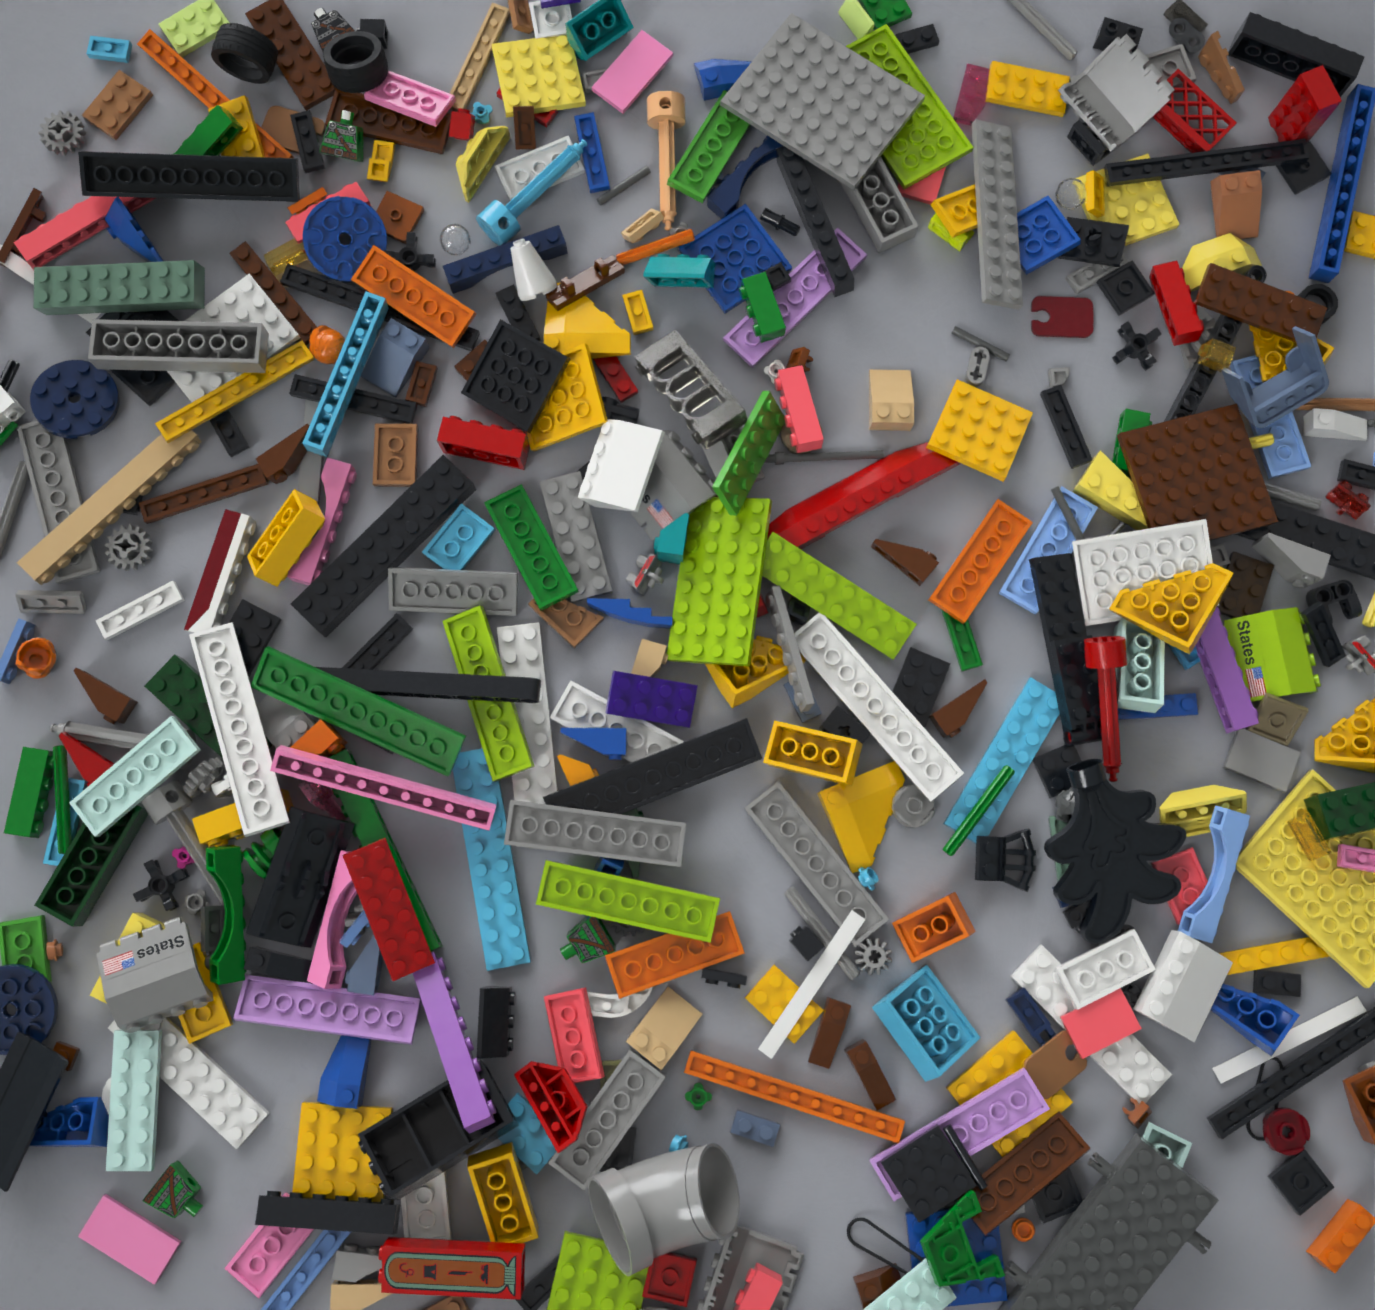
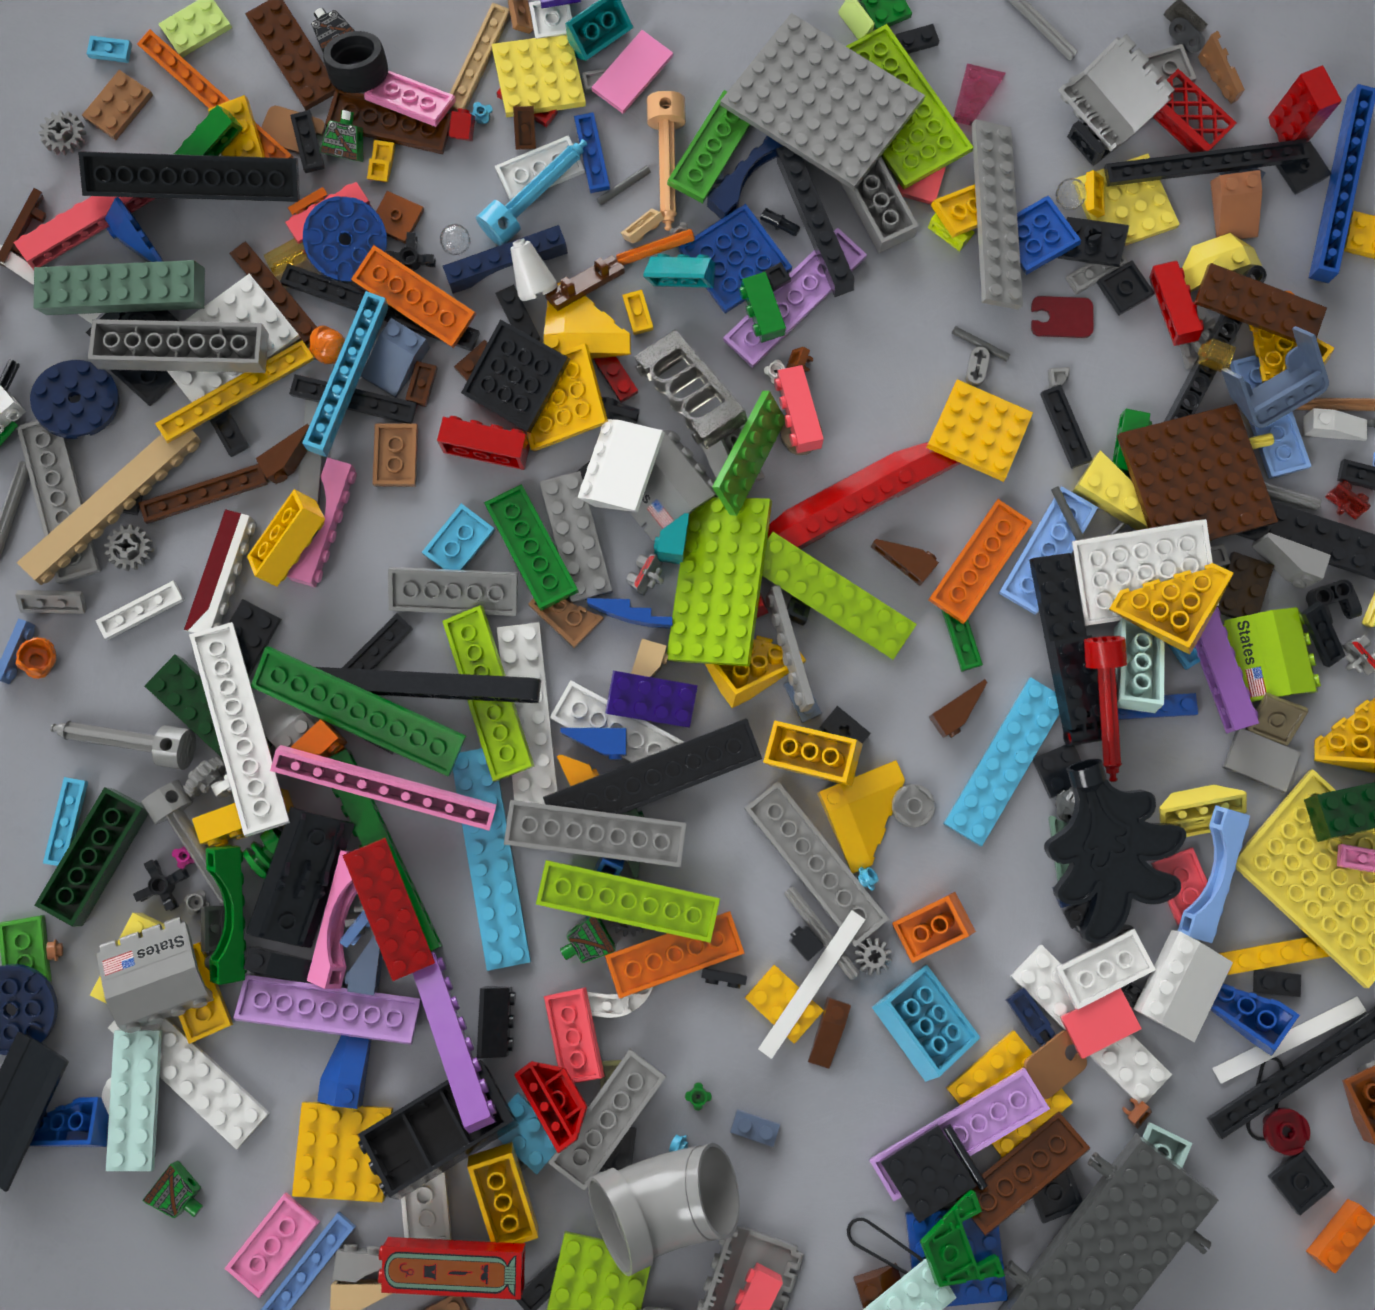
(30, 793): green brick -> none
(62, 798): green axle -> none
(68, 1051): reddish brown plate -> none
(88, 762): red slope -> none
(107, 700): reddish brown slope -> none
(130, 1239): bright pink tile -> none
(134, 776): light aqua plate -> none
(244, 53): black tyre -> none
(322, 798): clear pink wing -> none
(328, 1214): black brick -> none
(376, 27): black brick -> none
(383, 546): black brick -> none
(479, 158): light yellow wedge -> none
(664, 1028): tan slope -> none
(670, 1279): red plate -> none
(718, 75): blue wedge -> none
(779, 457): dark grey bar -> none
(794, 1096): orange plate -> none
(870, 1074): reddish brown slope -> none
(876, 707): white plate -> none
(891, 400): tan slope -> none
(920, 683): black plate -> none
(978, 810): green axle -> none
(991, 859): black plate -> none
(1023, 1229): orange plate -> none
(1026, 88): yellow plate -> none
(1111, 29): black brick -> none
(1127, 332): black pin -> none
(1292, 52): black brick -> none
(1309, 836): clear yellow tile -> none
(1326, 294): black tyre -> none

